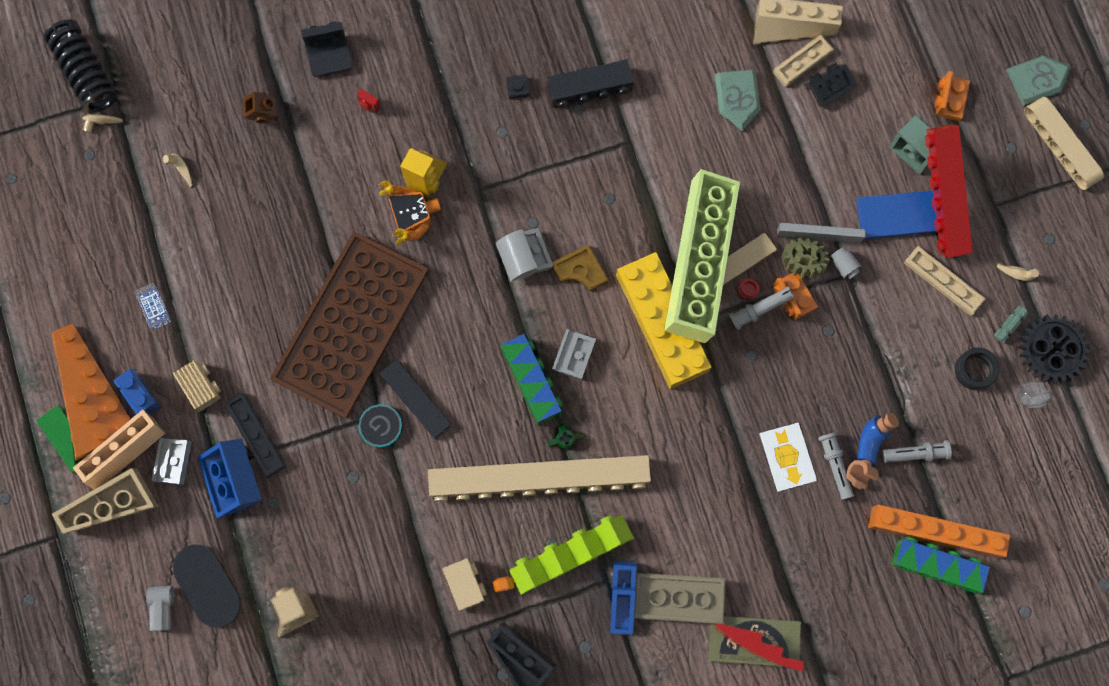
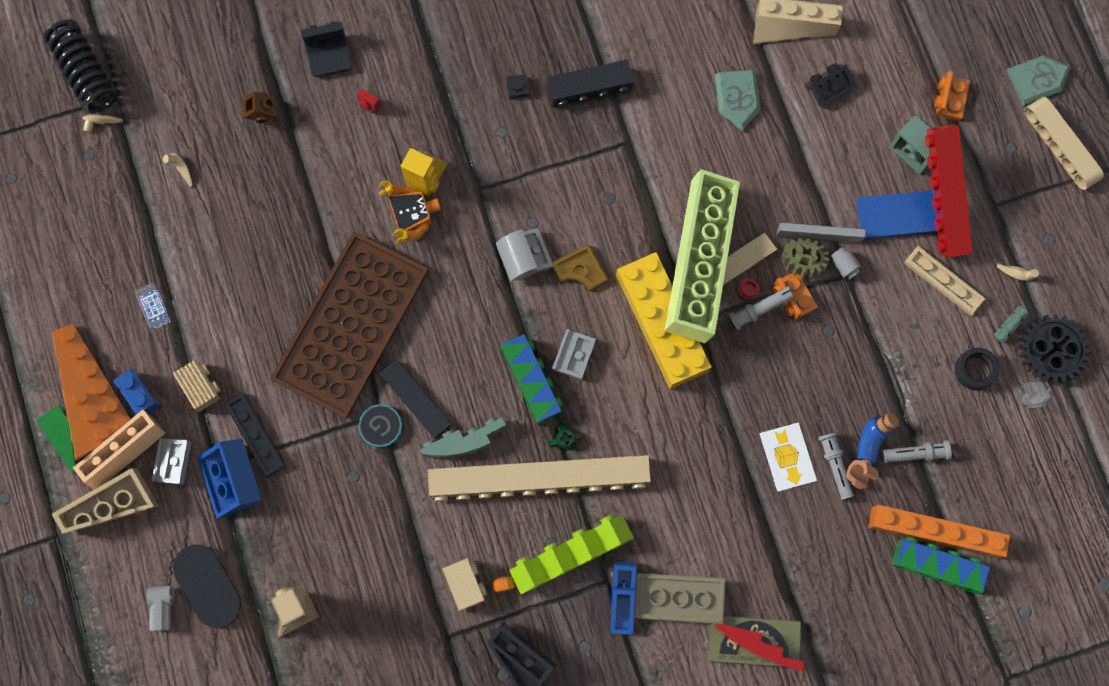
(456, 445): none -> sand green slope
(803, 60): tan tile -> none

